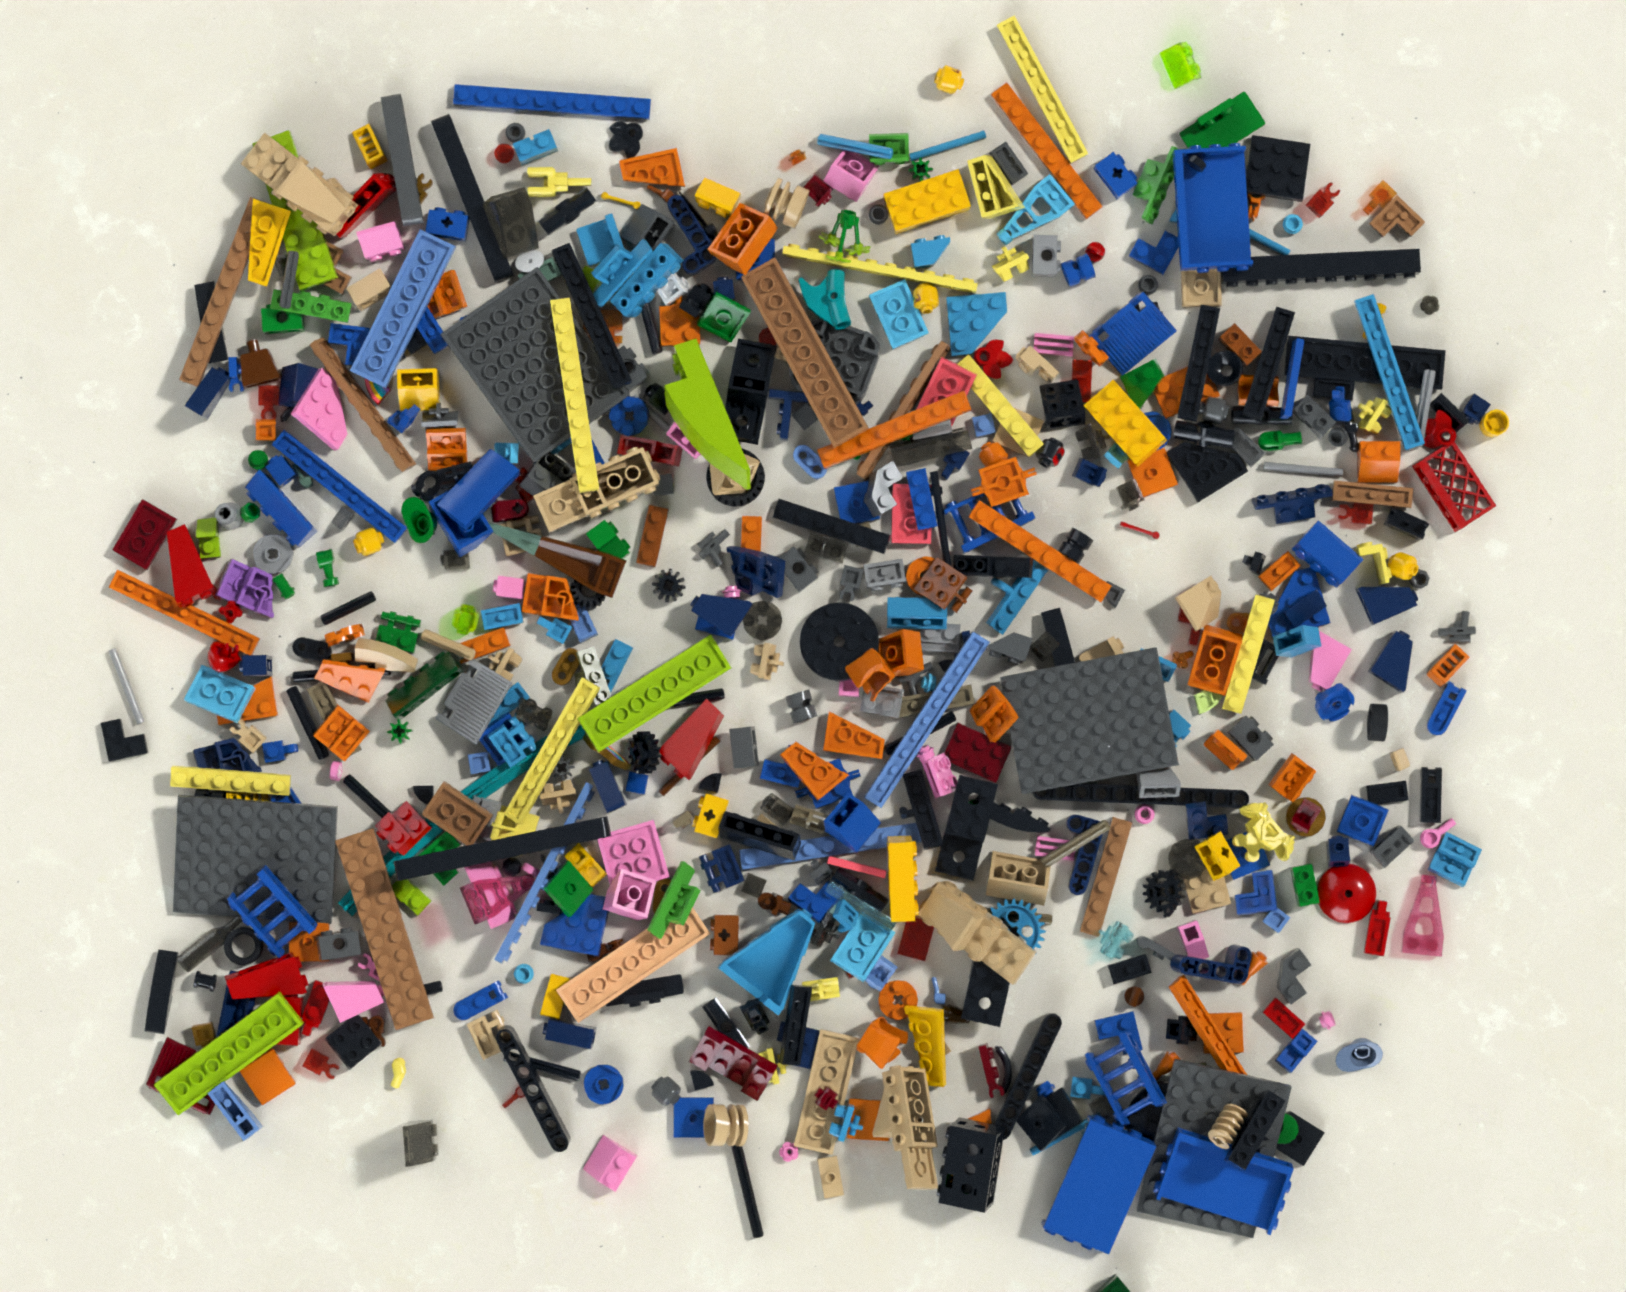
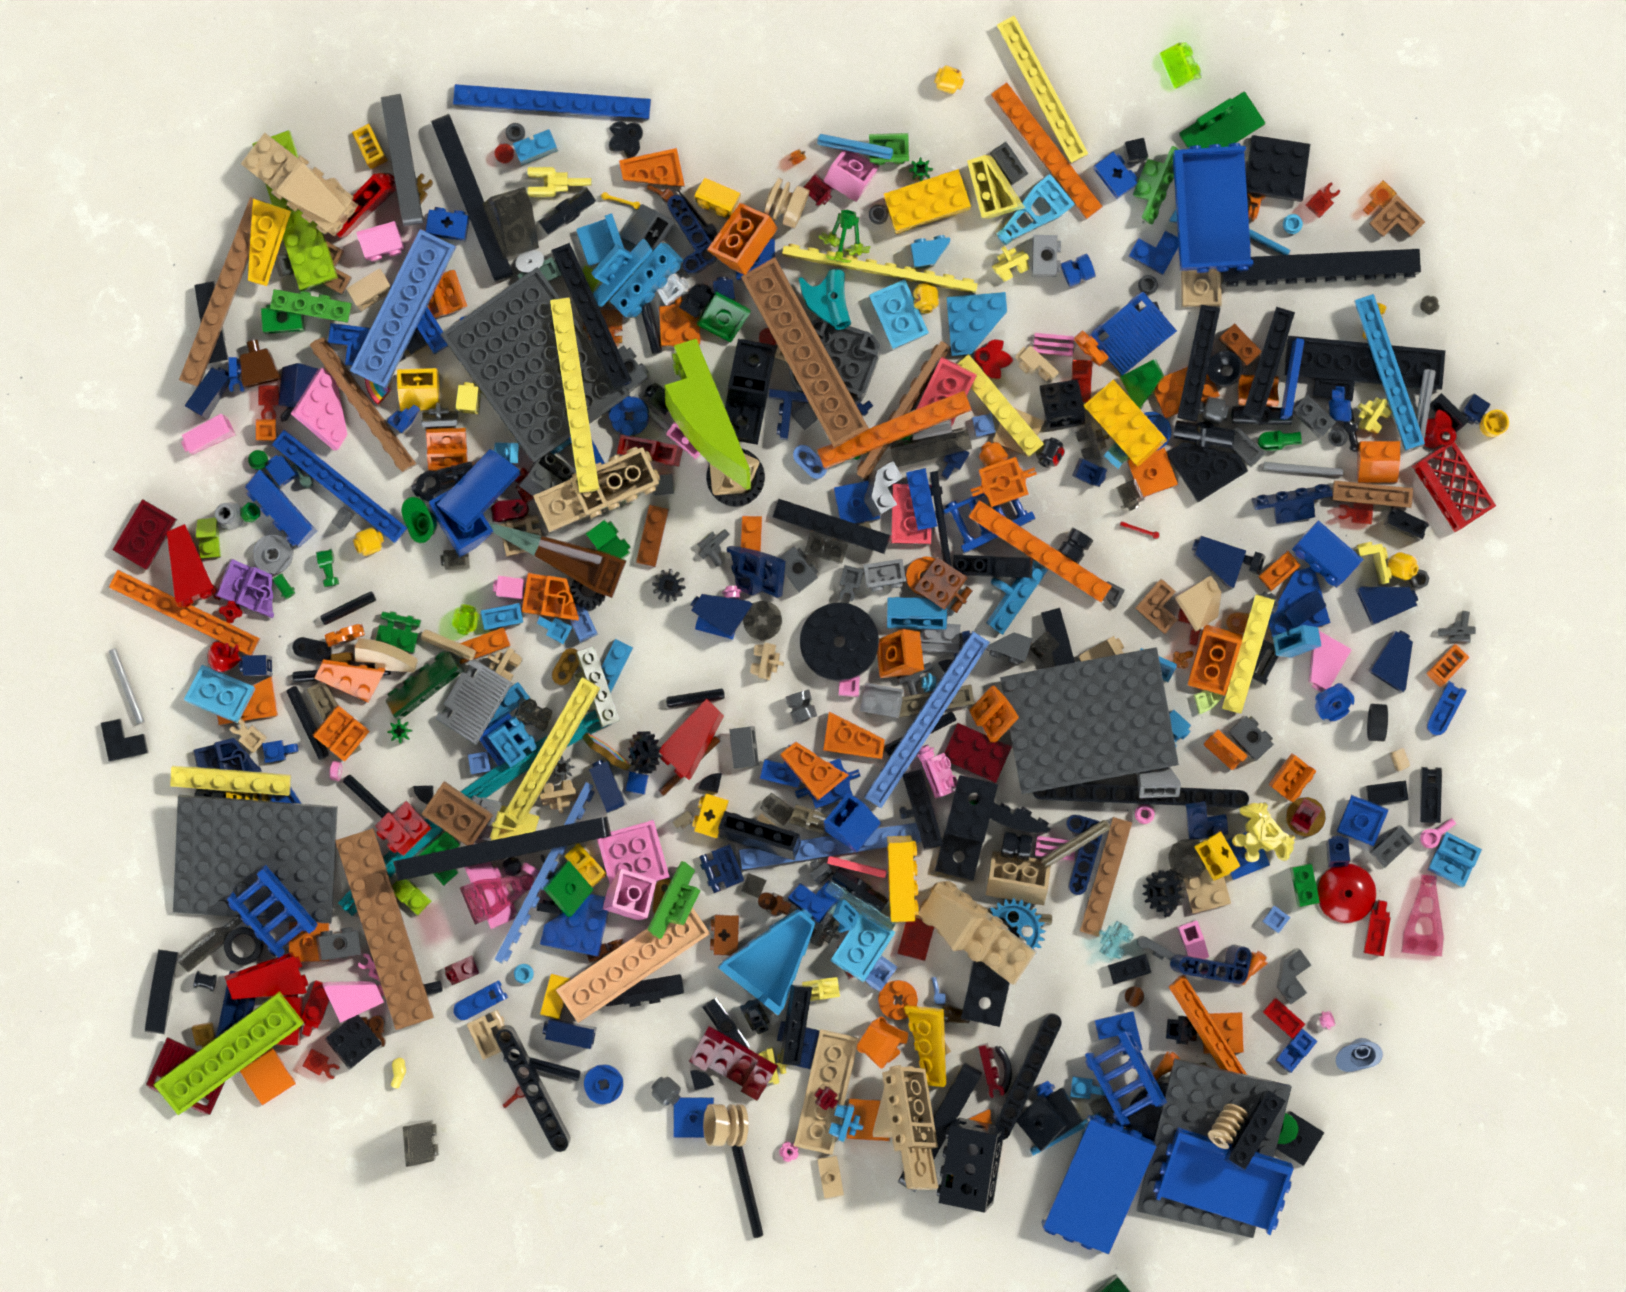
(208, 434): none -> bright pink slope
(235, 1111): medium blue slope -> none
(289, 279): dark grey axle -> none
(461, 970): none -> dark red bracket
(468, 398): none -> light yellow piece
(609, 1163): bright pink slope -> none
(654, 693): lime plate -> none
(870, 672): orange piece -> none
(947, 145): dark azure bar -> none
(952, 1106): none -> black beam
(1016, 846): none -> black wheel
(1095, 251): red tile -> none
(1135, 151): none -> black brick
(1152, 606): none -> medium nougat plate
(1196, 163): black tile -> none
(1219, 559): none -> dark blue slope
(1263, 897): blue plate -> none

